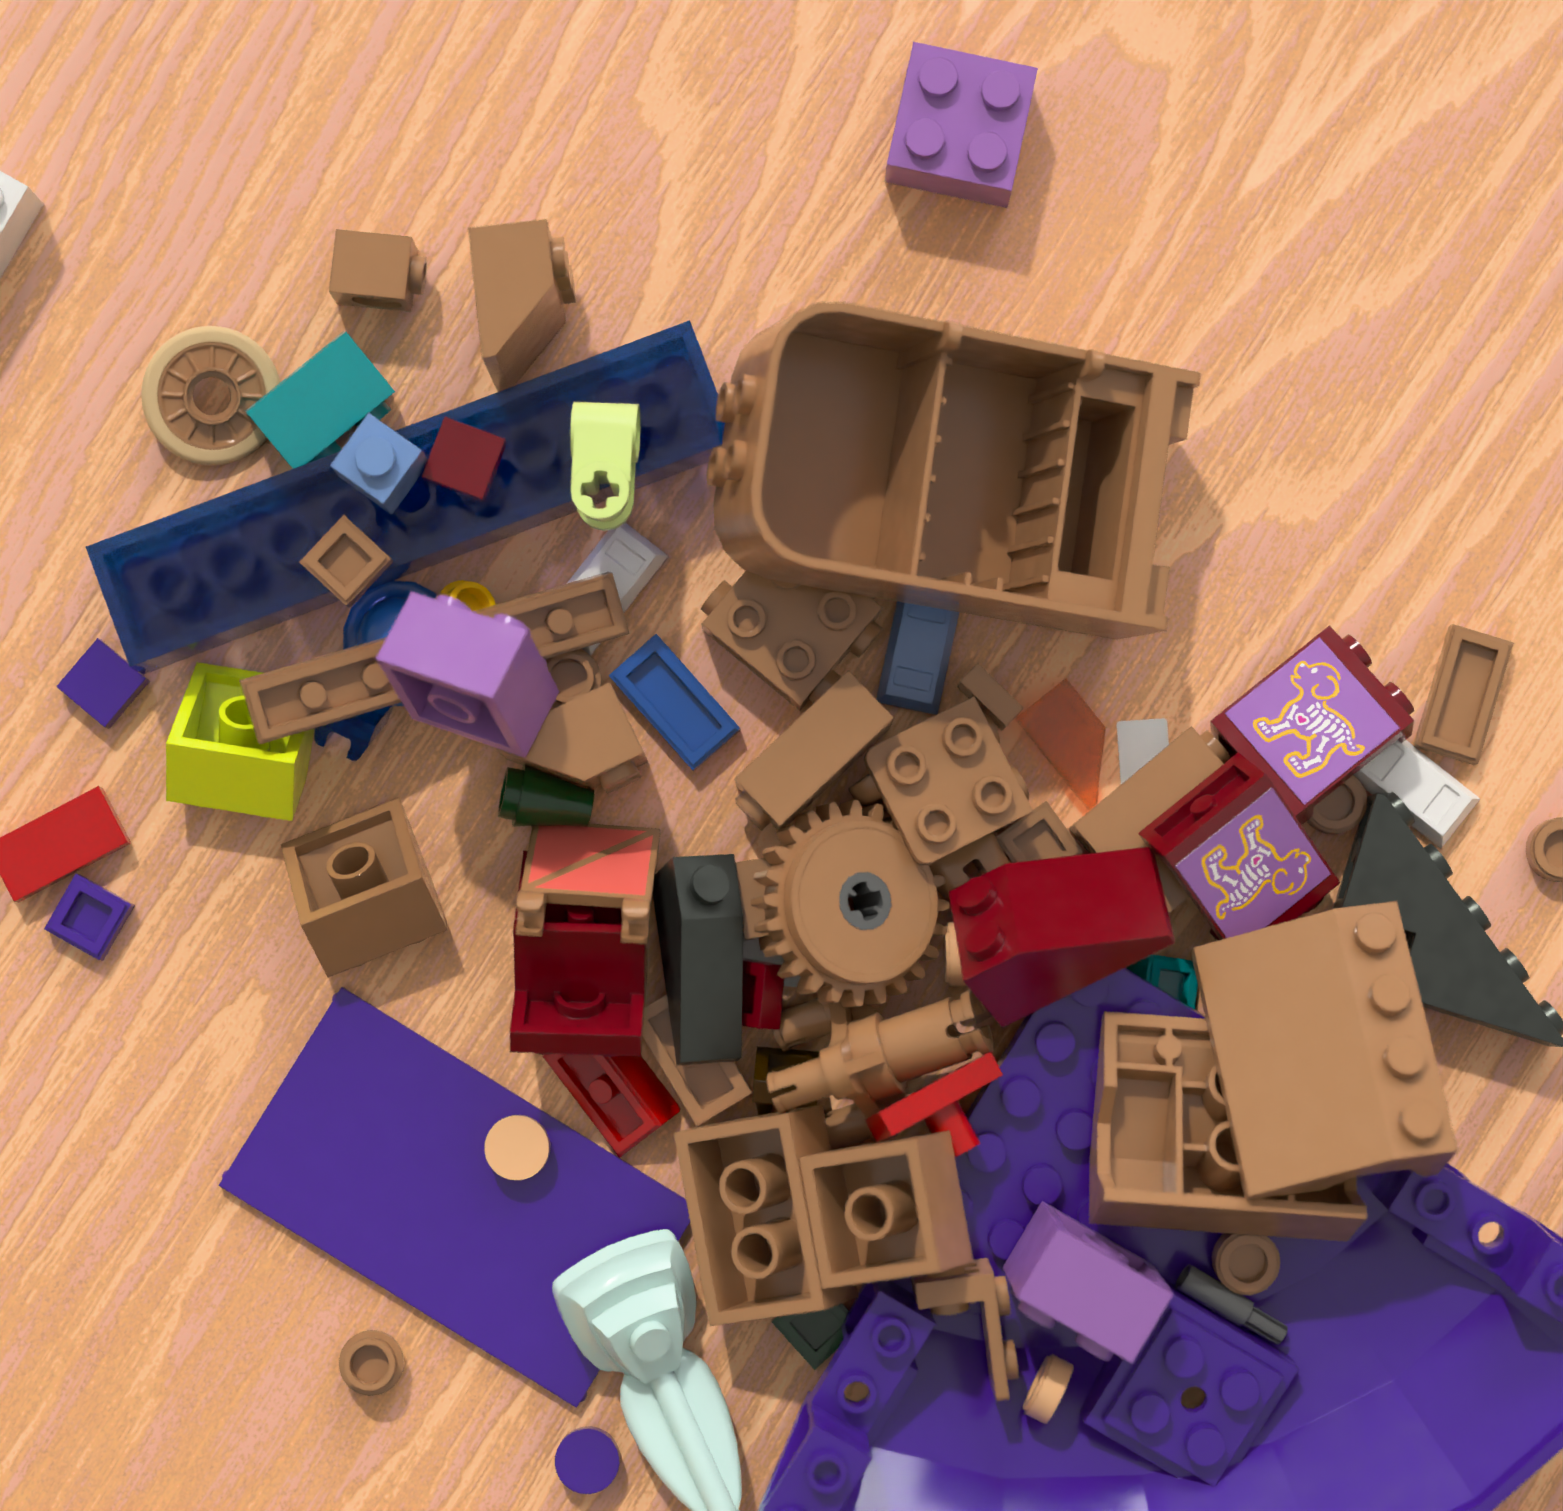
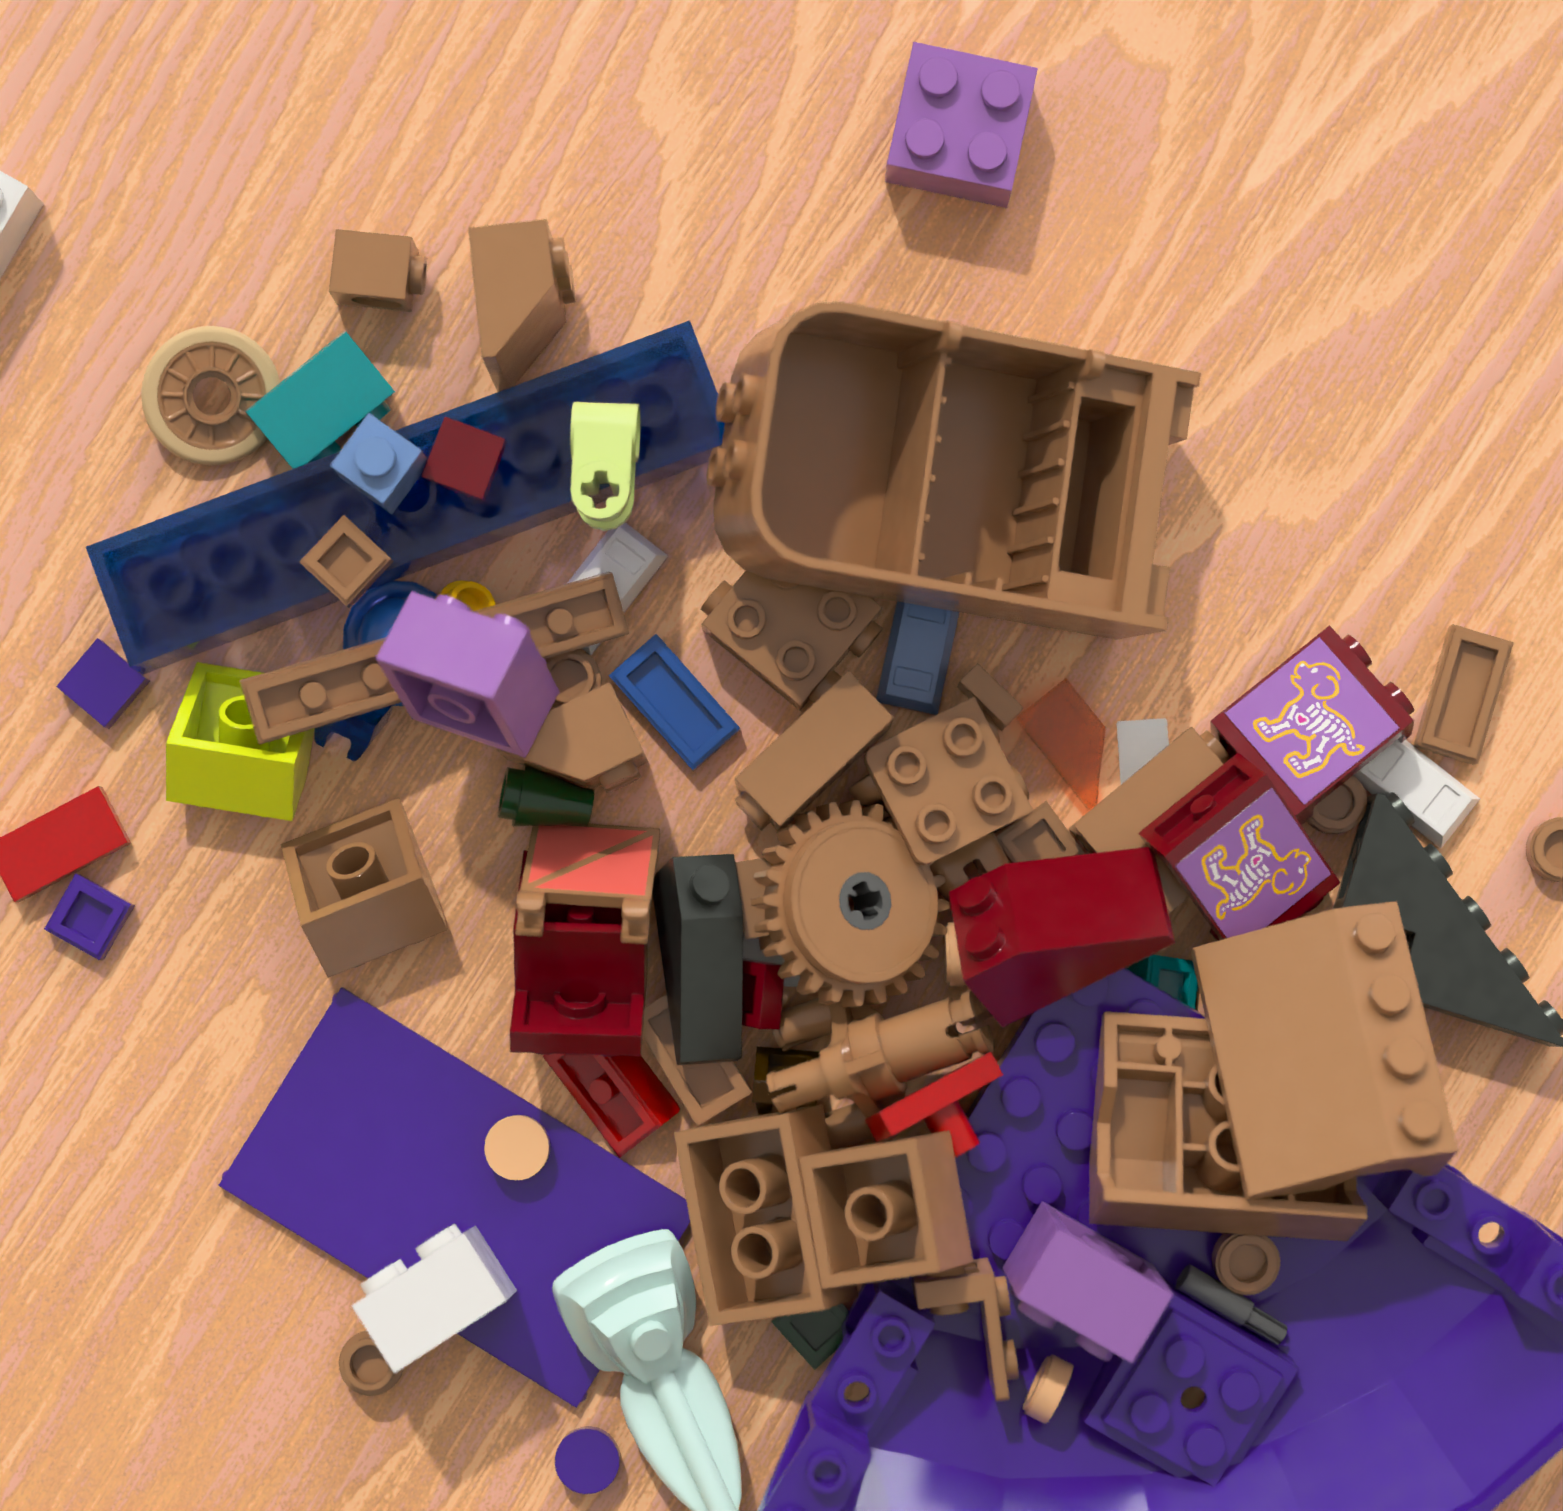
(433, 1299): none -> white brick

